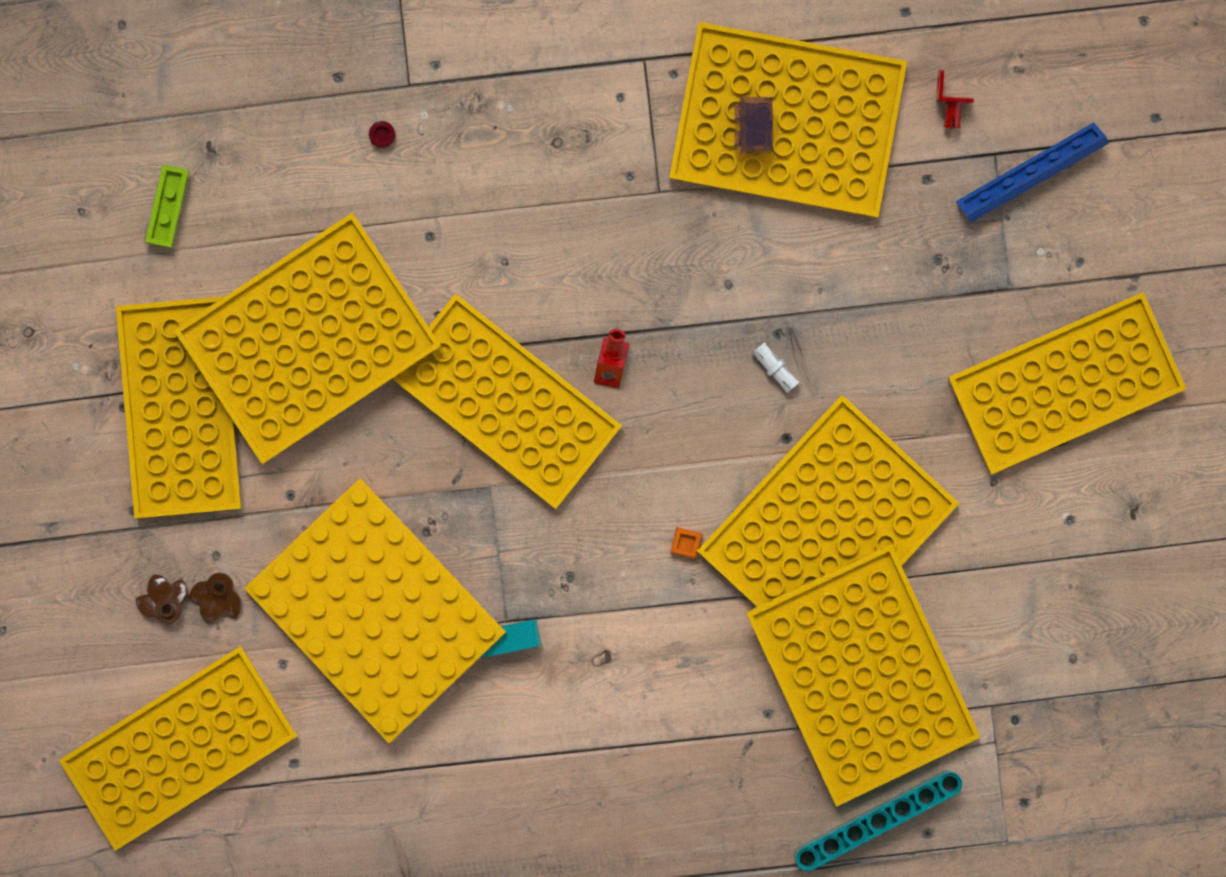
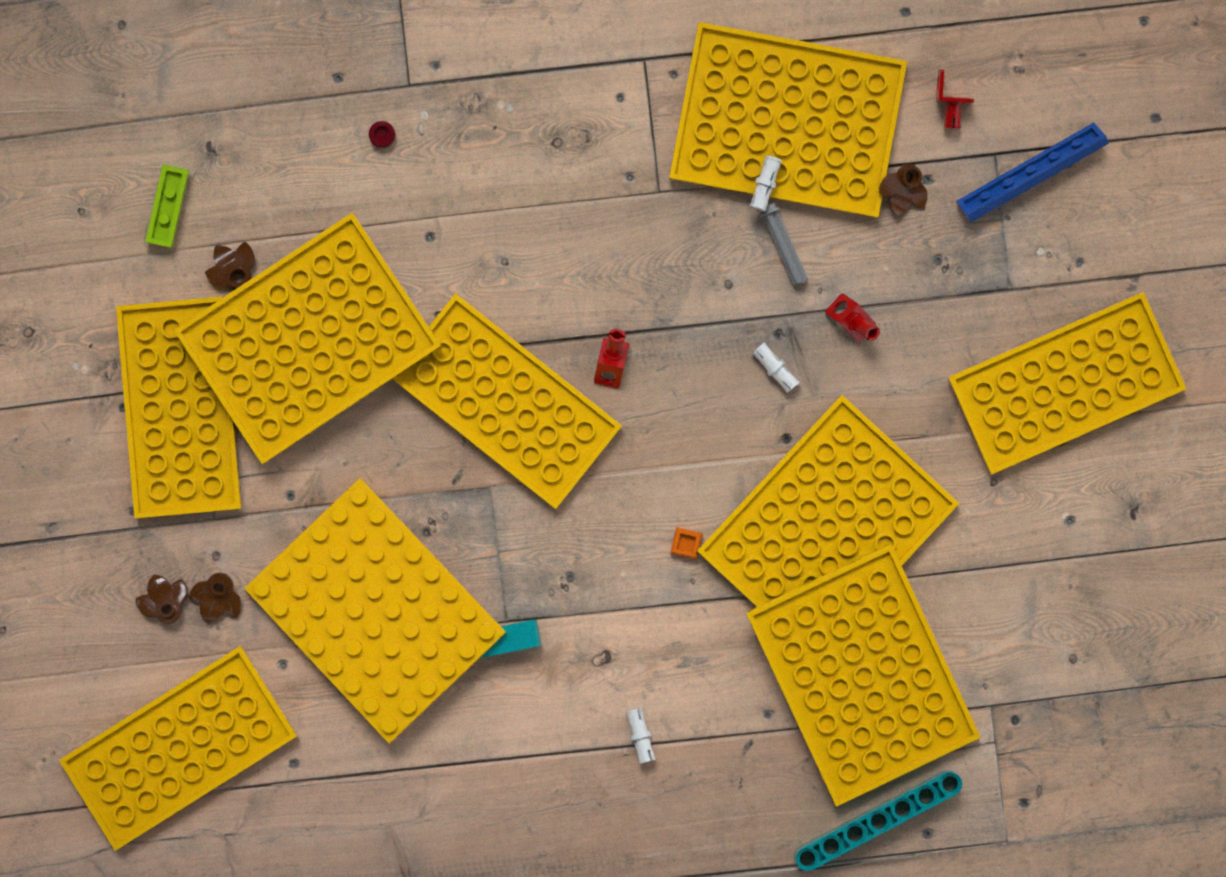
(229, 264): none -> reddish brown plate
(640, 735): none -> white pin
(755, 125): brick -> none
(765, 183): none -> white pin
(784, 244): none -> light grey axle
(854, 319): none -> red bracket
(904, 193): none -> reddish brown plate

